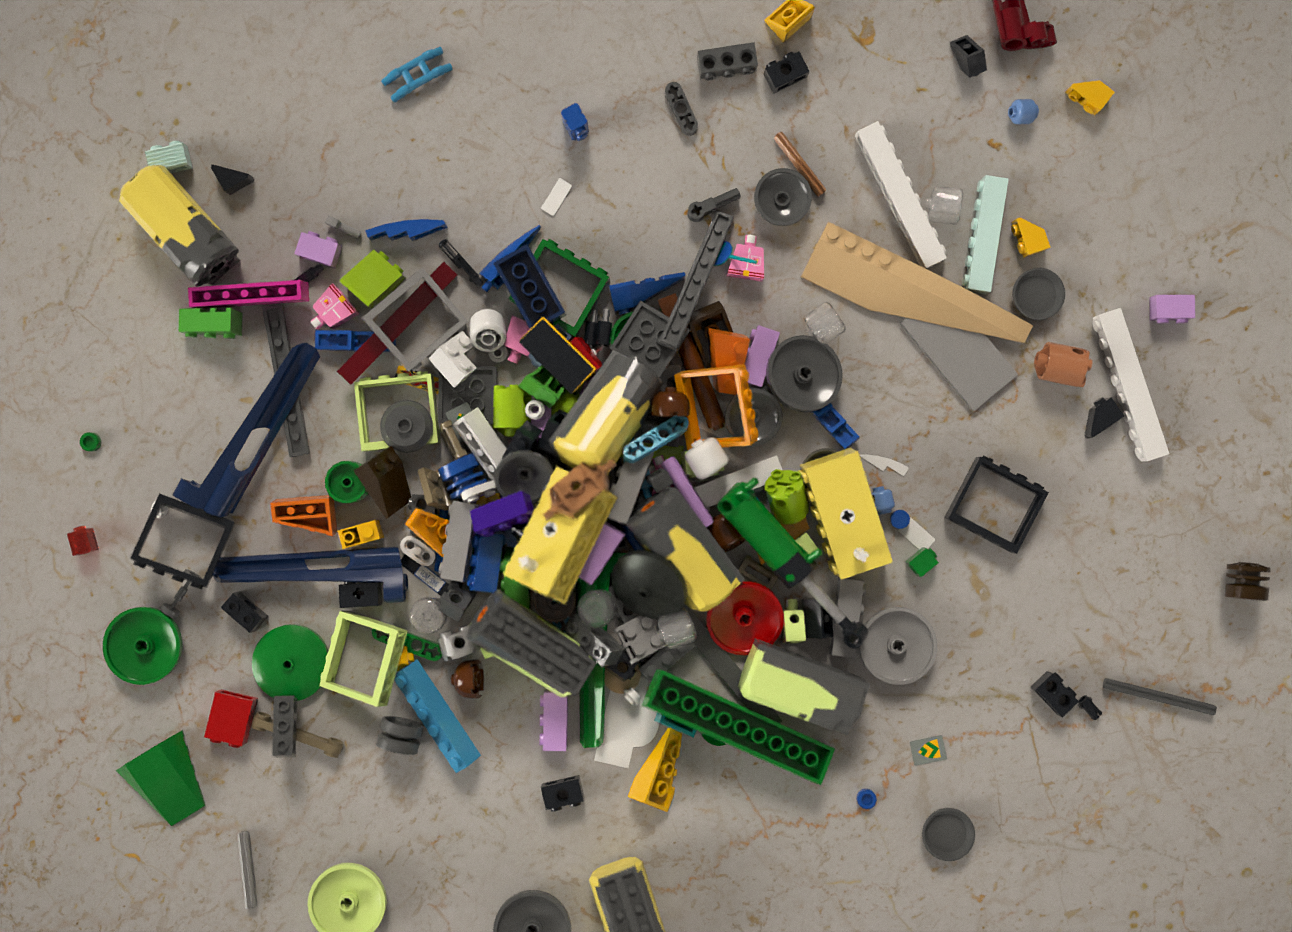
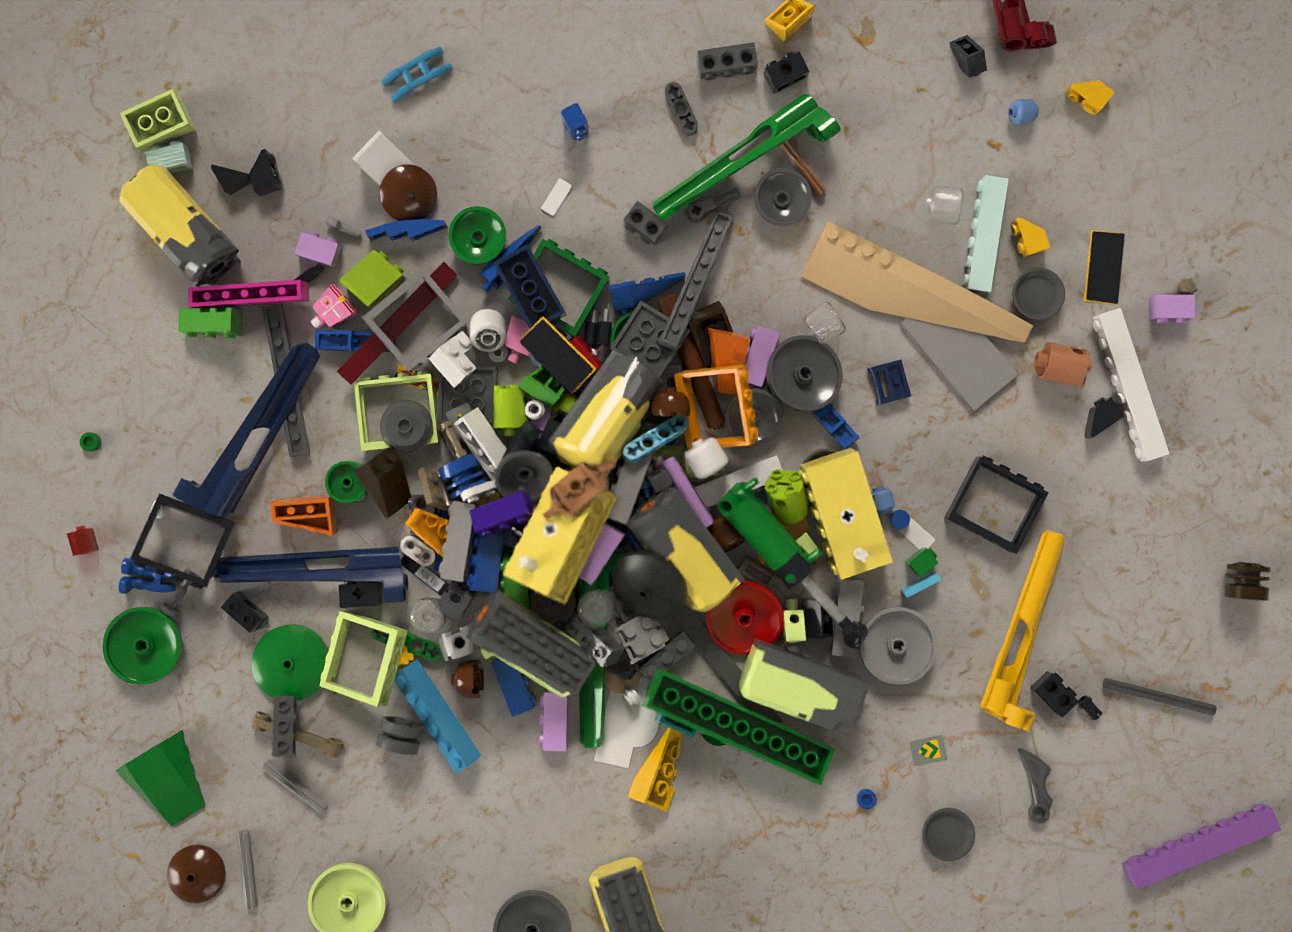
(127, 583): none -> blue piece
(158, 121): none -> yellowish green brick
(206, 868): none -> reddish brown dish
(230, 718): red brick -> none
(263, 174): none -> black slope
(294, 786): none -> light grey axle
(360, 534): yellow slope -> none
(379, 157): none -> white slope
(397, 186): none -> reddish brown dish
(460, 262): black piece -> none
(475, 222): none -> green dish
(514, 688): none -> blue brick
(571, 785): black brick -> none
(649, 219): none -> dark grey brick
(676, 629): clear head -> none
(725, 254): piece -> none
(747, 270): bright pink torso -> none
(786, 123): none -> green panel
(882, 463): white sticker -> none
(895, 380): none -> dark blue plate
(900, 196): white brick -> none
(920, 585): none -> medium azure tile
(1006, 681): none -> yellow panel
(1037, 773): none -> dark grey piece
(1104, 267): none -> black sticker
(1187, 287): none -> dark tan plate
(1201, 845): none -> medium lavender brick

